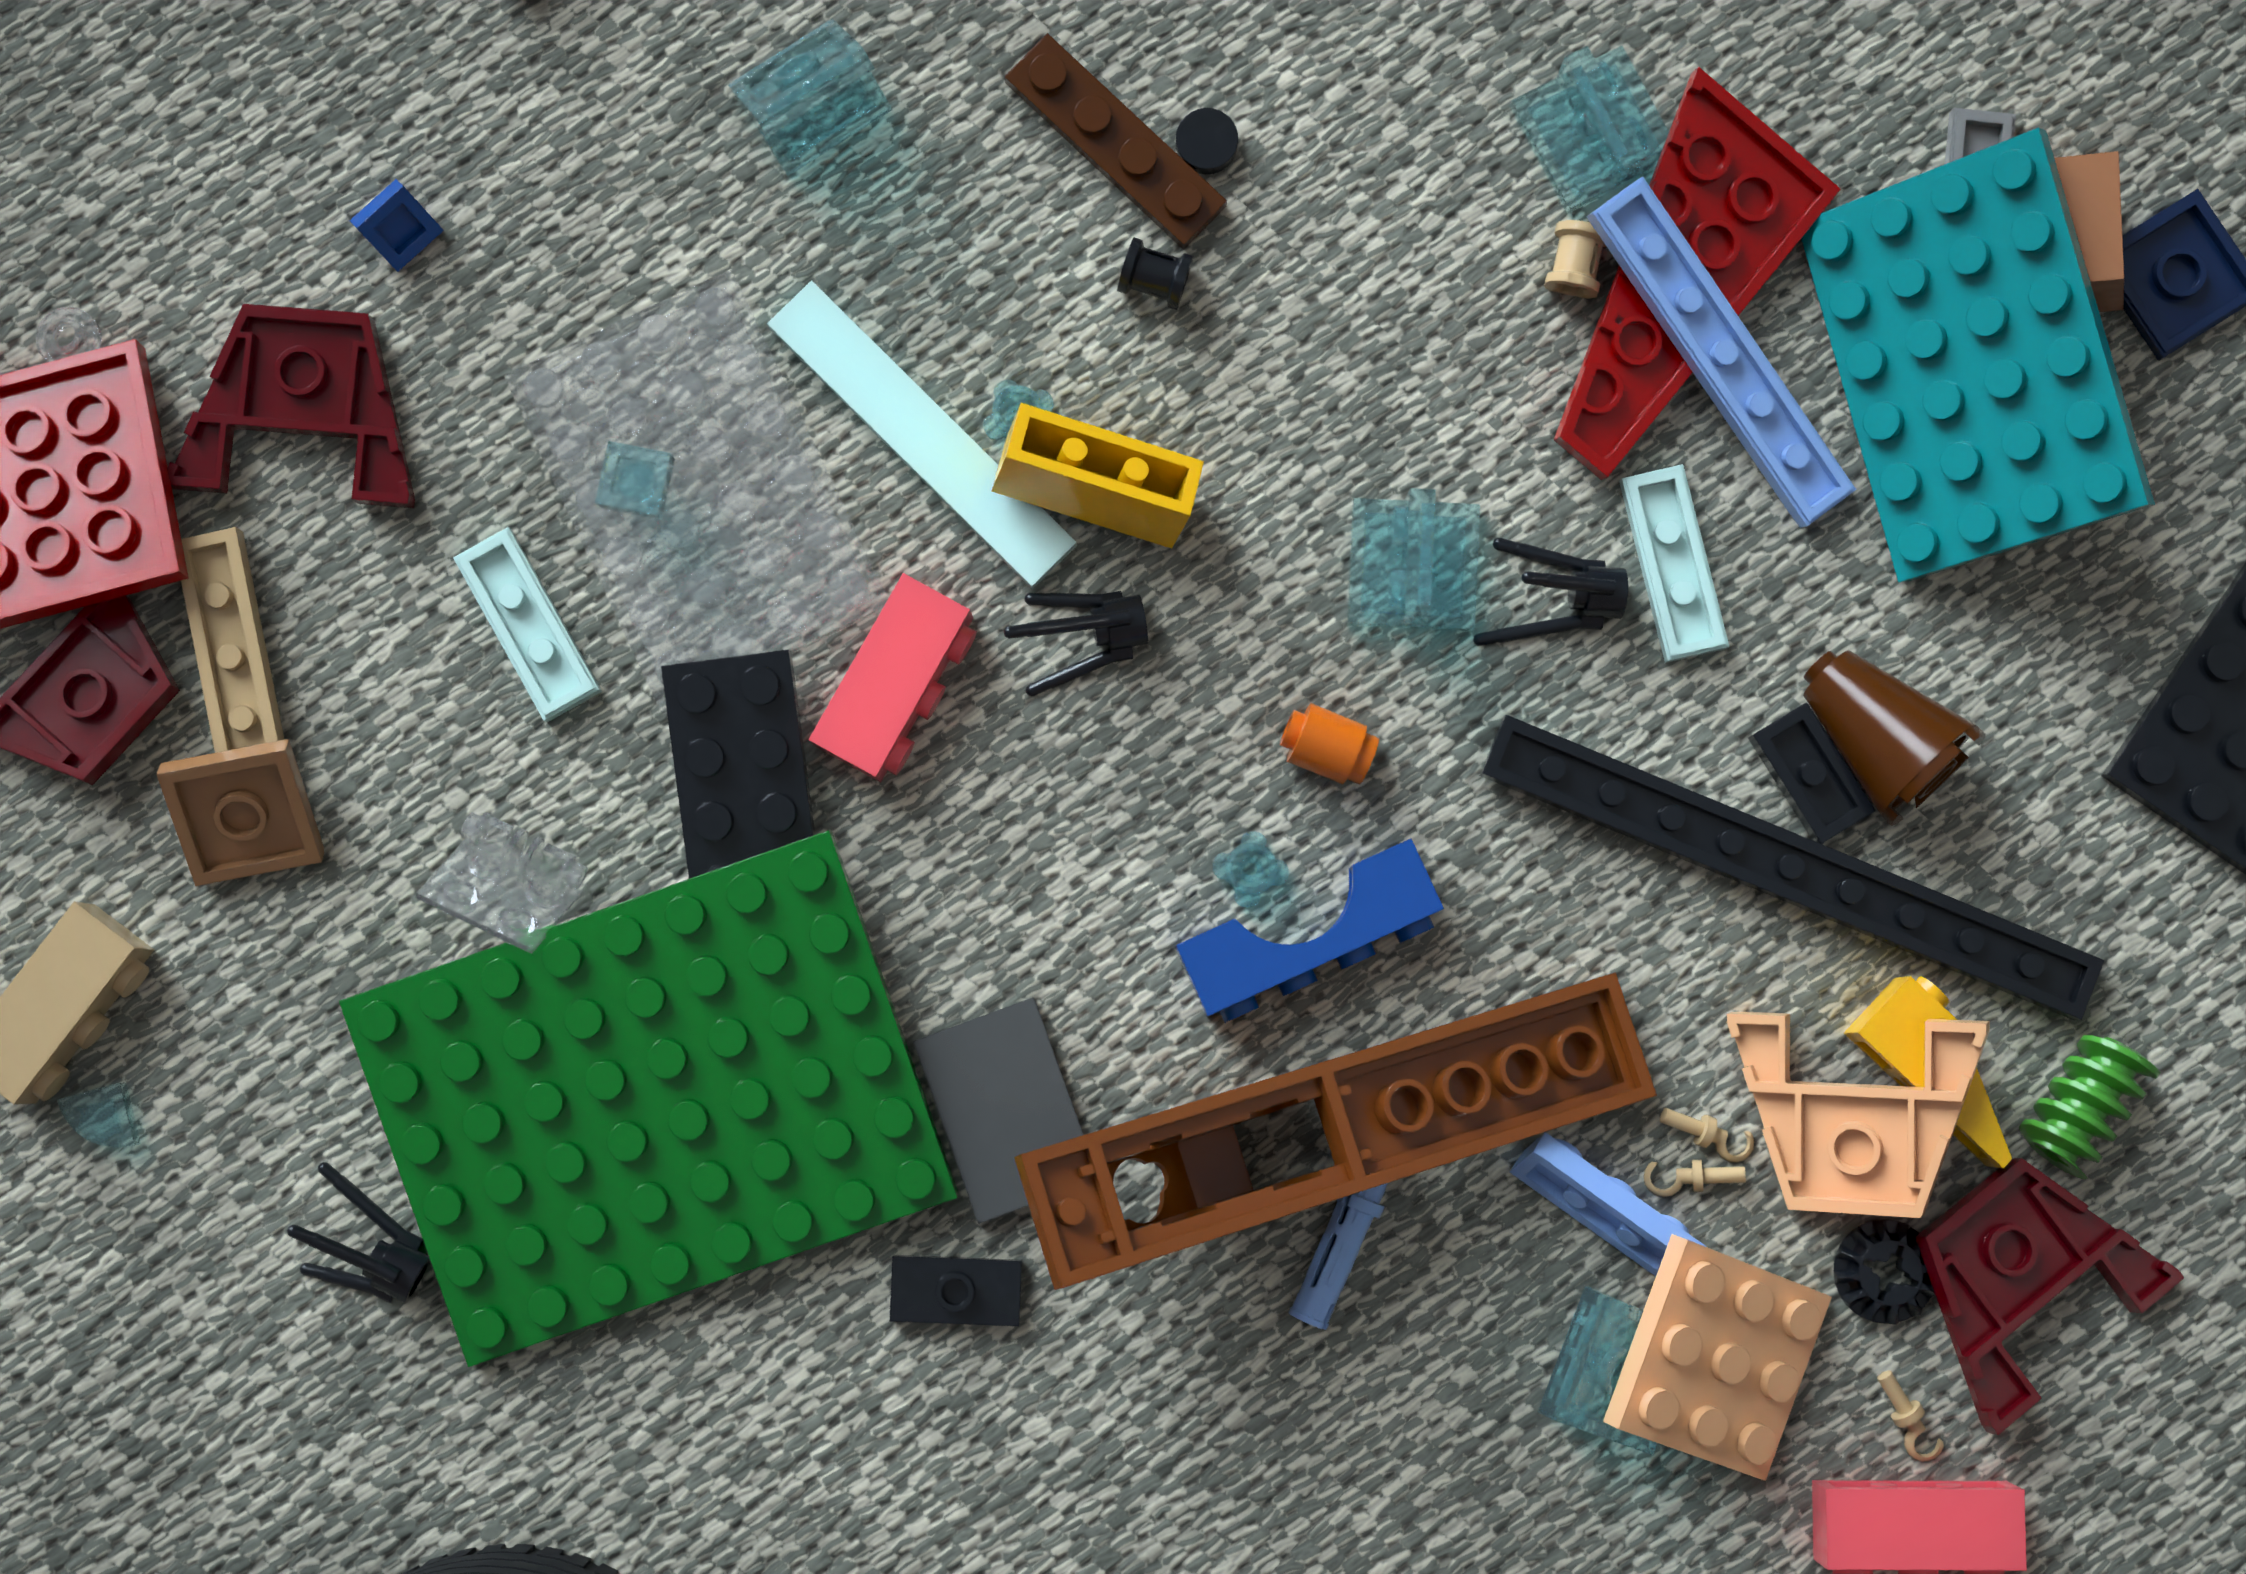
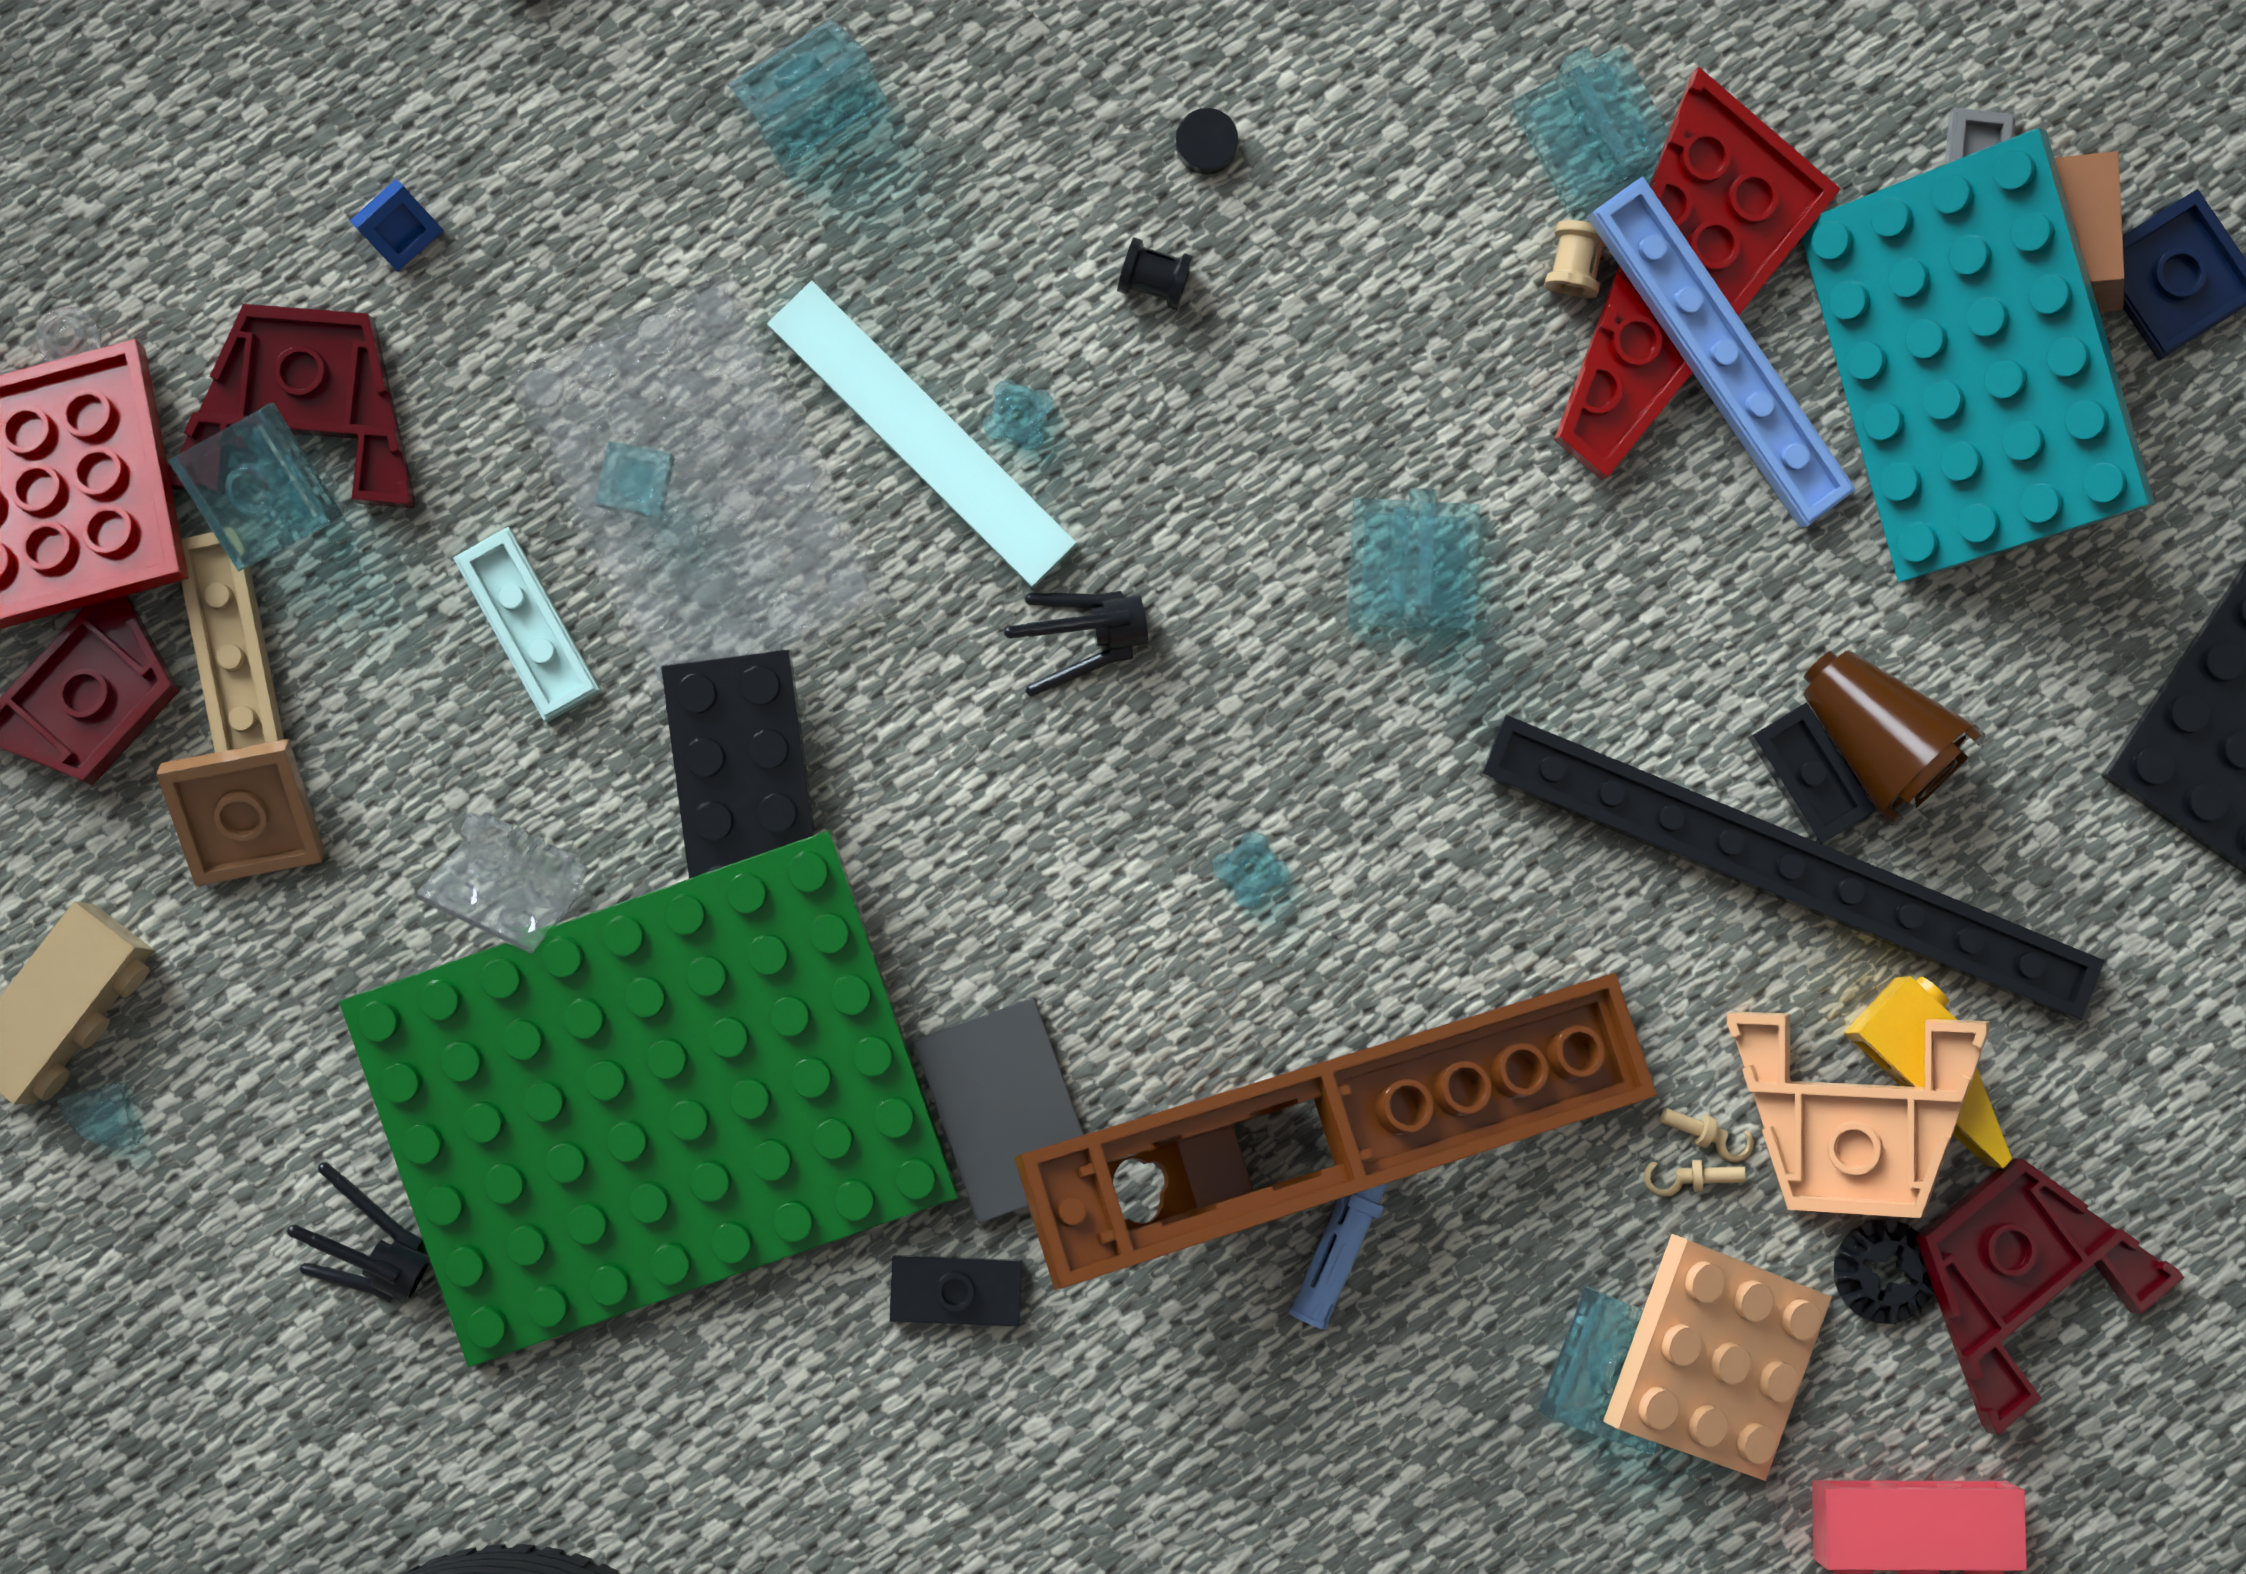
(255, 487): none -> clear light blue bracket
(894, 679): coral brick -> none
(1097, 476): yellow brick -> none
(1115, 141): reddish brown plate -> none
(1329, 744): orange brick -> none
(1384, 897): blue arch -> none
(1591, 588): black plant -> none
(1598, 1201): light blue plate -> none
(1674, 563): light aqua tile -> none
(1907, 1415): tan hand -> none
(2085, 1102): bright green piece -> none

